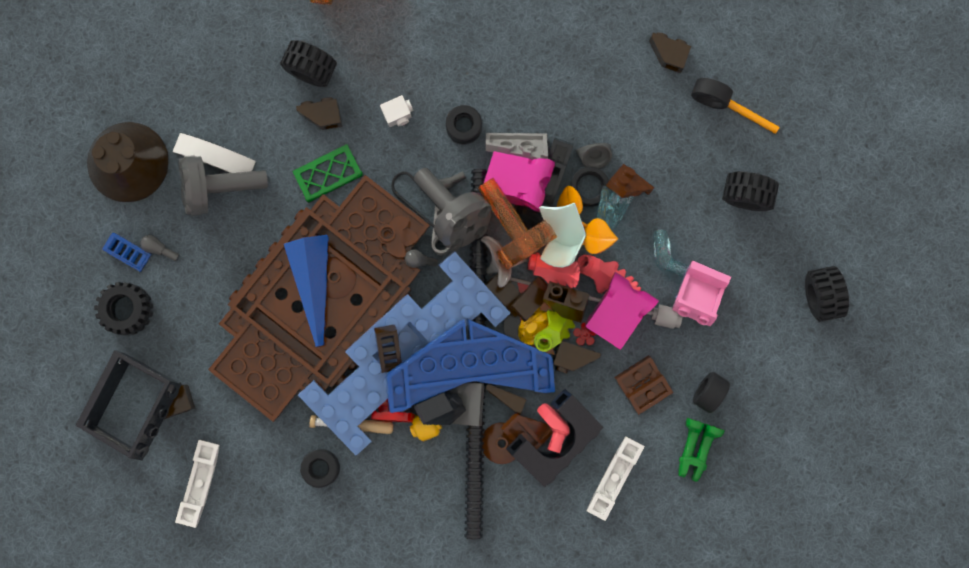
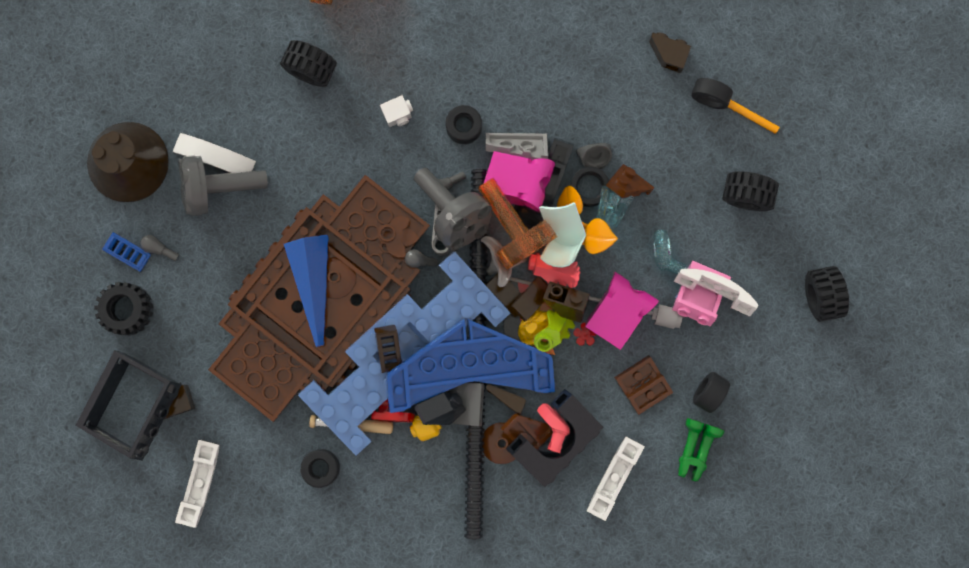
(312, 165): green window -> none
(322, 114): dark brown slope -> none
(407, 203): black piece -> none
(573, 357): dark brown slope -> none
(602, 272): coral plant -> none
(741, 299): none -> white slope

